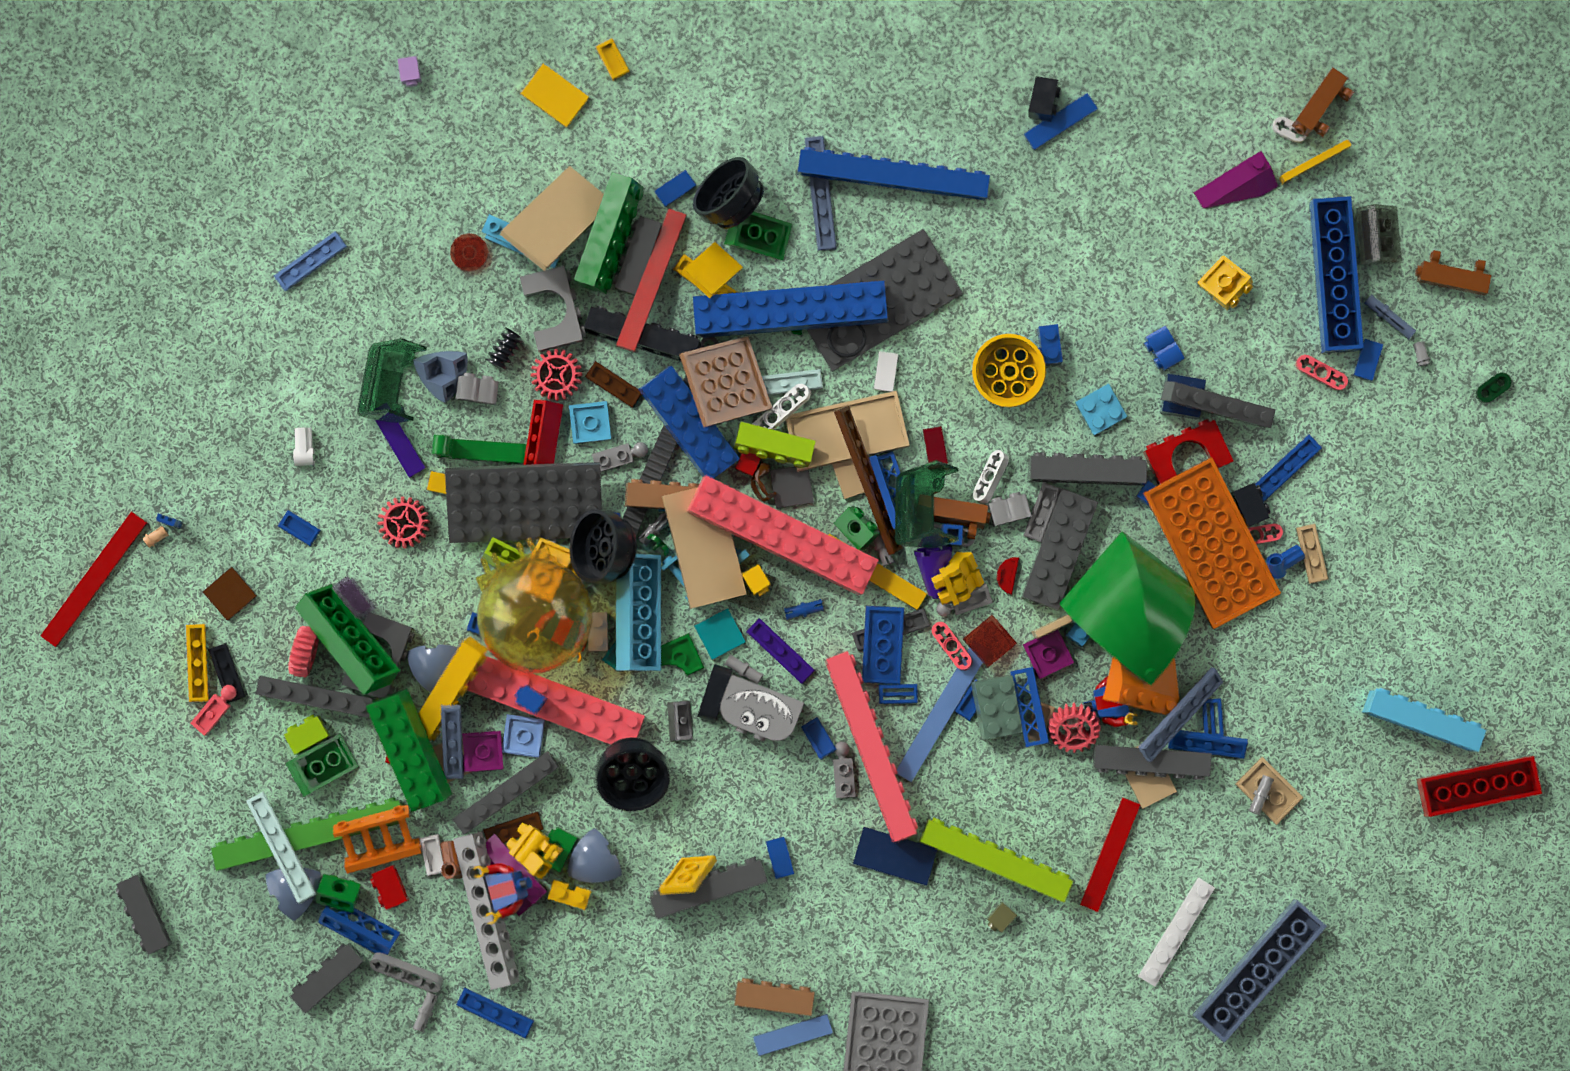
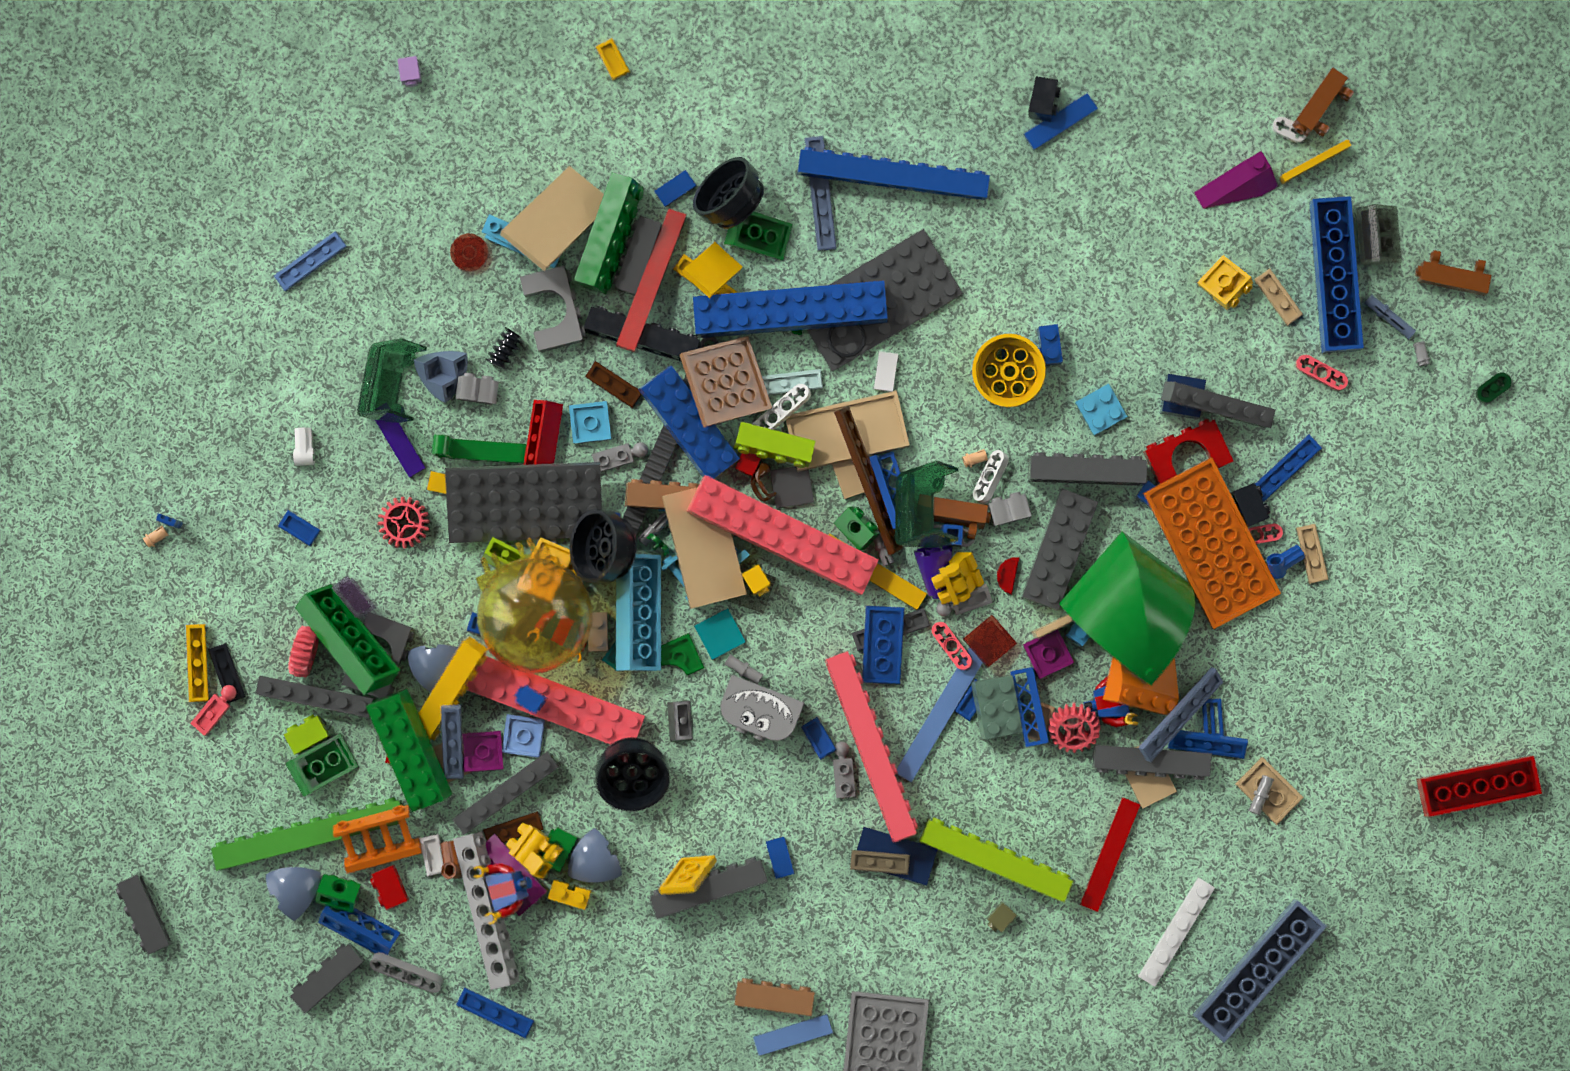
(93, 579): red tile -> none
(229, 593): reddish brown tile -> none
(281, 847): light aqua tile -> none
(425, 1012): light grey pin -> none
(548, 380): coral gear -> none
(555, 95): yellow tile -> none
(714, 693): black beam -> none
(780, 651): dark purple tile -> none
(804, 609): blue pin -> none
(879, 862): none -> dark tan tile
(914, 693): blue tile -> none
(935, 444): dark red tile -> none
(974, 458): none -> light nougat pin
(1042, 512): light grey tile -> none
(1164, 348): blue brick -> none
(1278, 297): none -> tan tile
(1368, 360): blue tile -> none
(1425, 721): medium azure brick -> none

